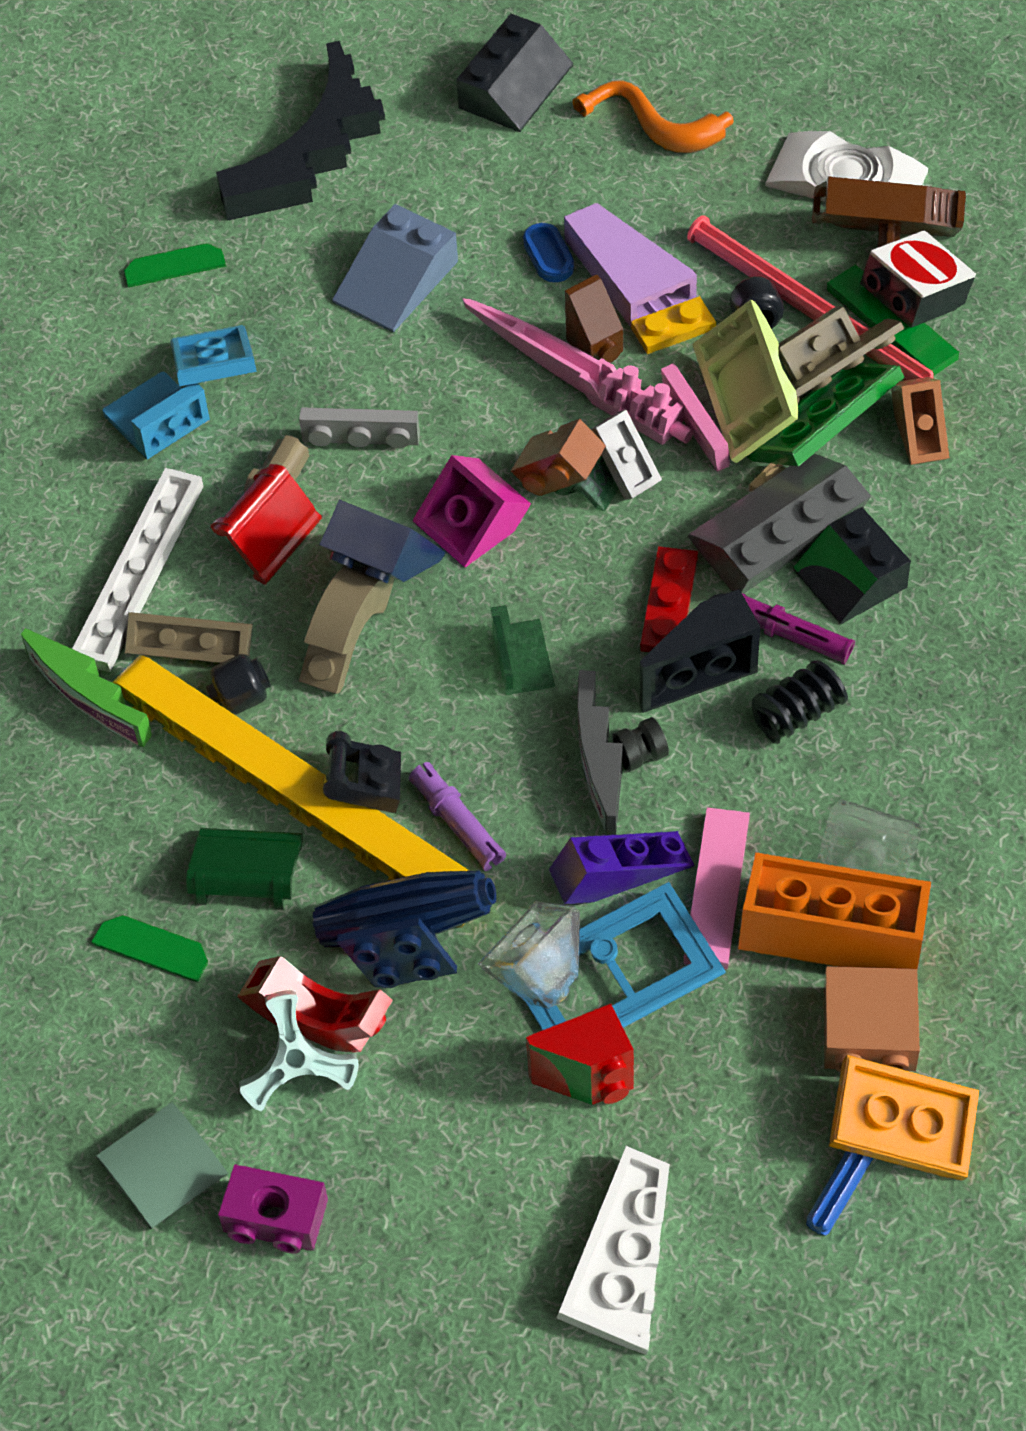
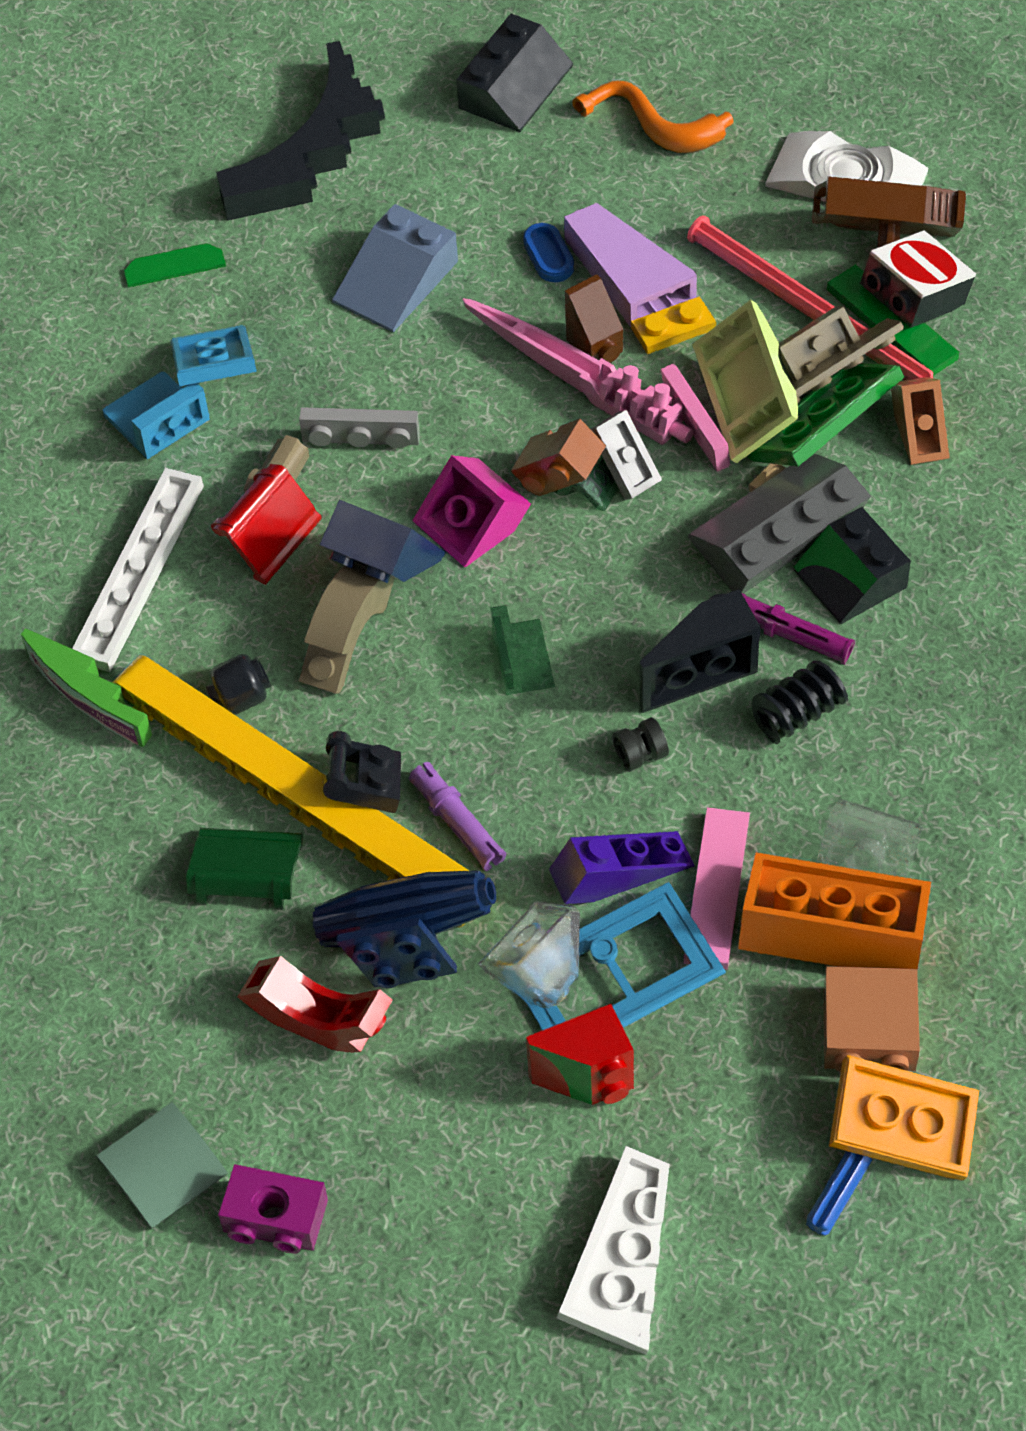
(152, 946): green piece -> none
(186, 637): dark tan plate -> none
(294, 1056): light aqua piece -> none
(600, 759): dark grey slope -> none
(669, 594): red plate -> none
(763, 293): black head -> none

